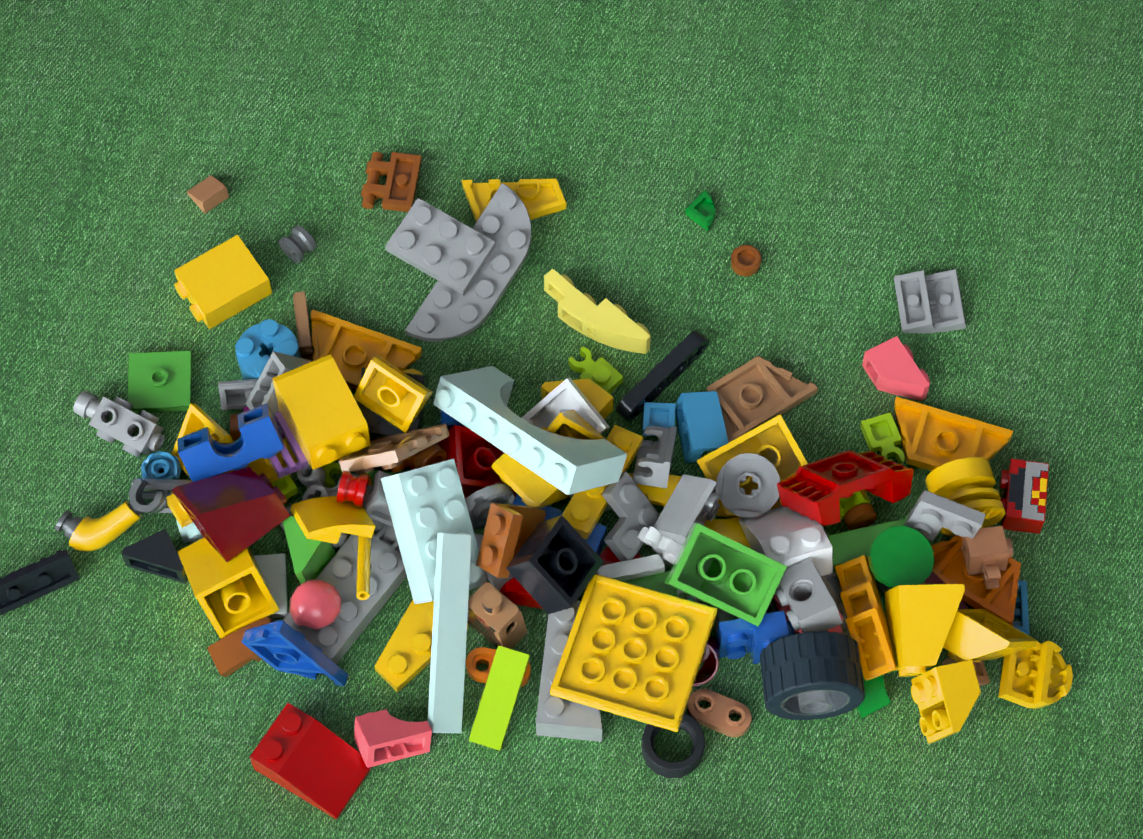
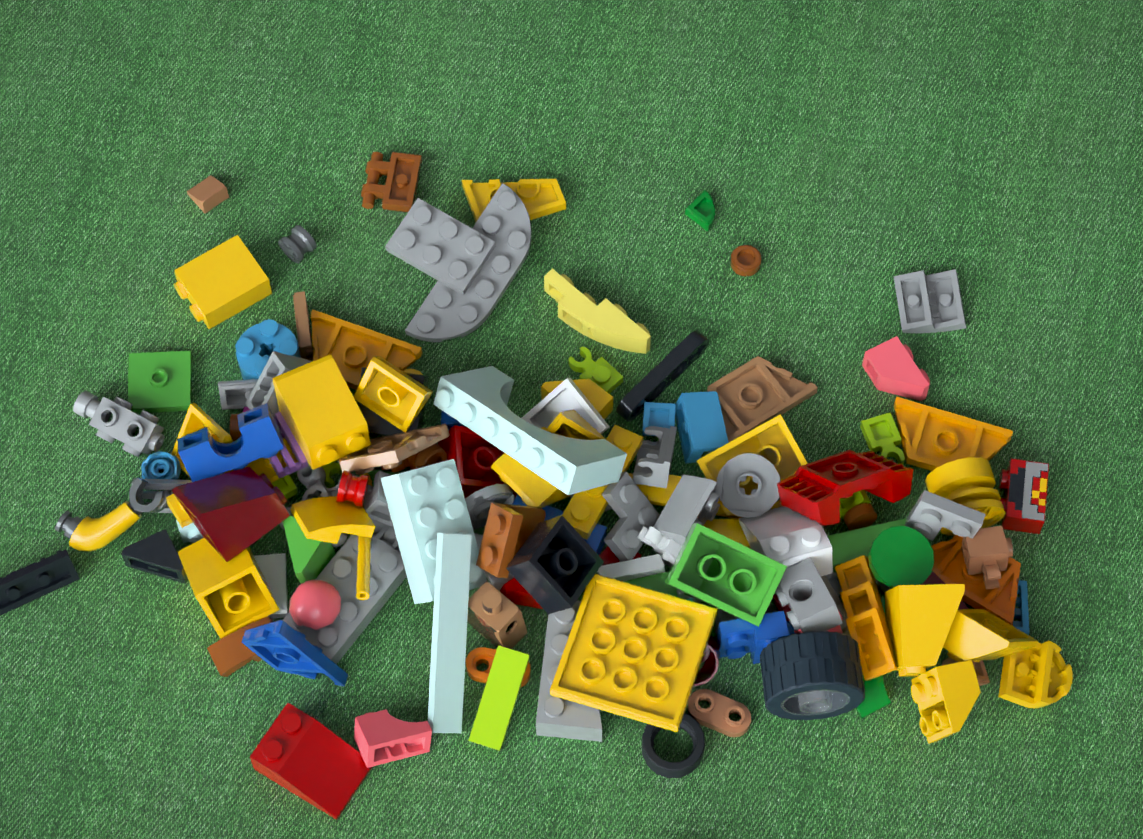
(408, 647): yellow wing -> none

